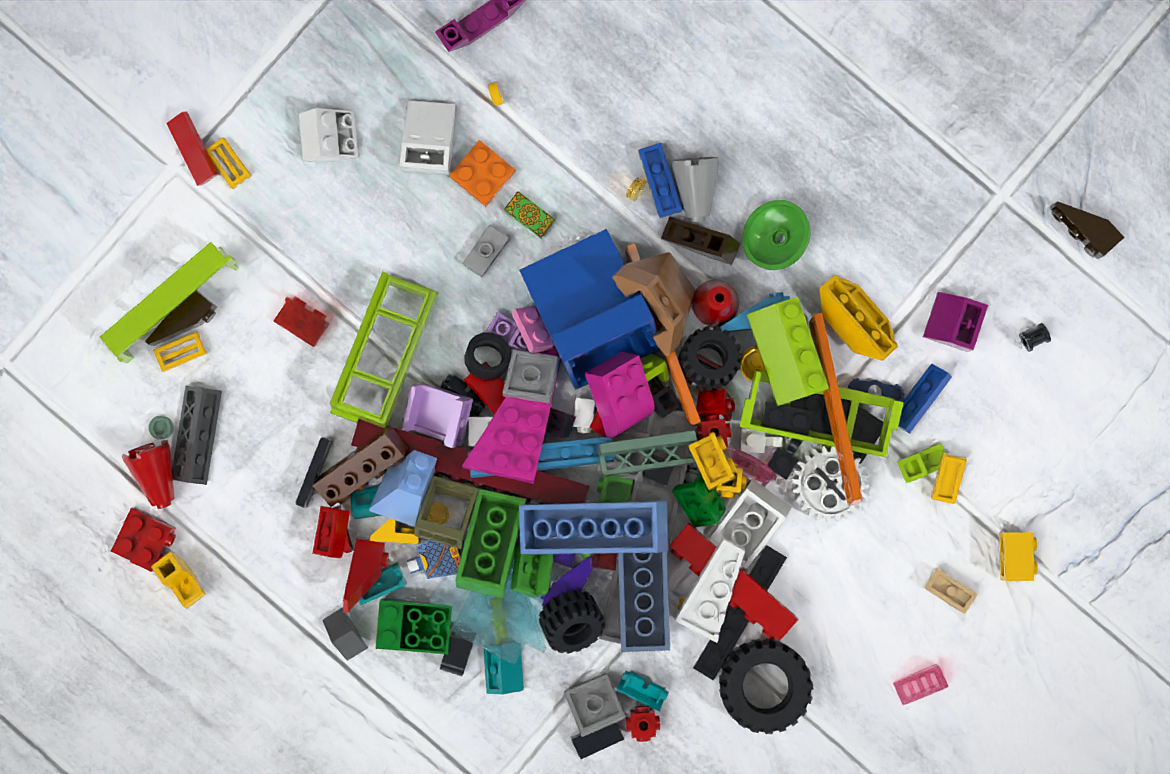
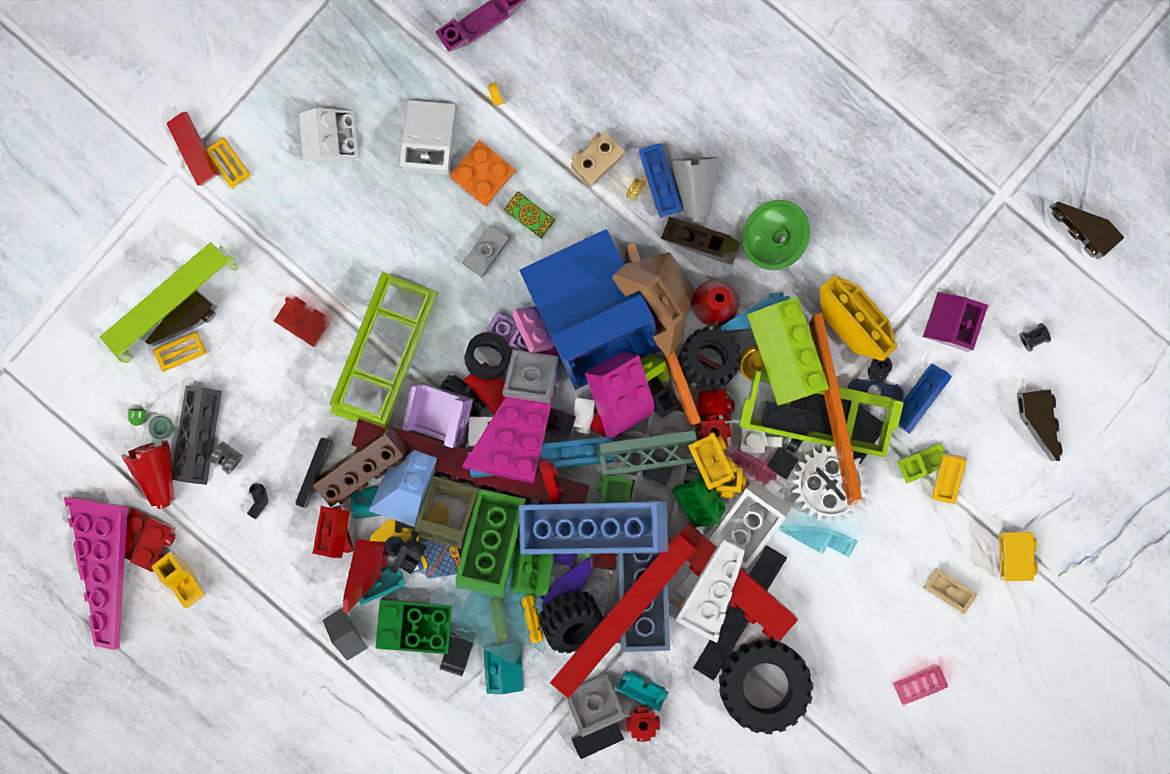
(100, 561): none -> dark pink wing
(136, 416): none -> bright green hinge
(225, 457): none -> dark grey wheel
(260, 500): none -> black arm
(407, 553): none -> black hips
(532, 619): none -> yellow axle
(548, 472): none -> red plate
(597, 158): none -> tan brick
(622, 616): none -> red tile
(821, 538): none -> clear light blue slope
(875, 373): none -> black bush
(1038, 416): none -> dark brown slope

